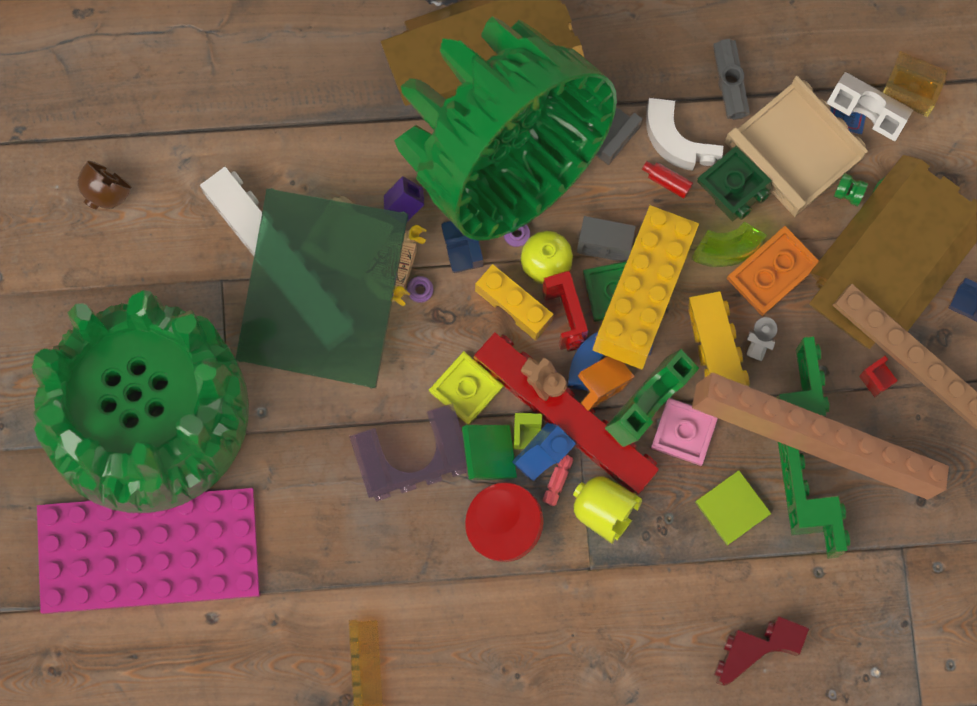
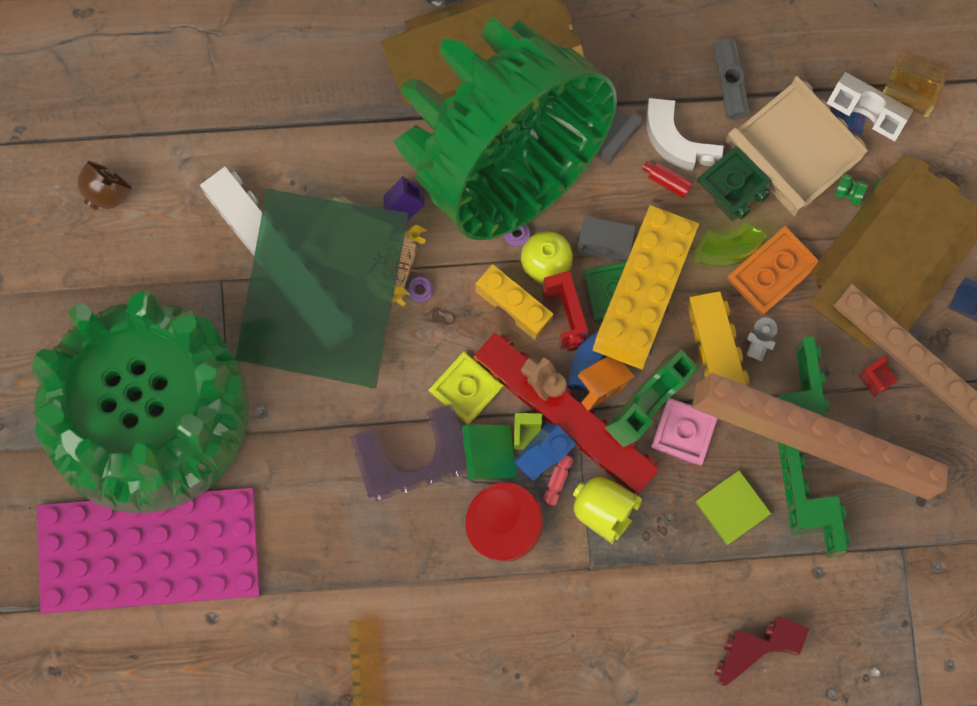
(462, 252): dark blue panel -> none

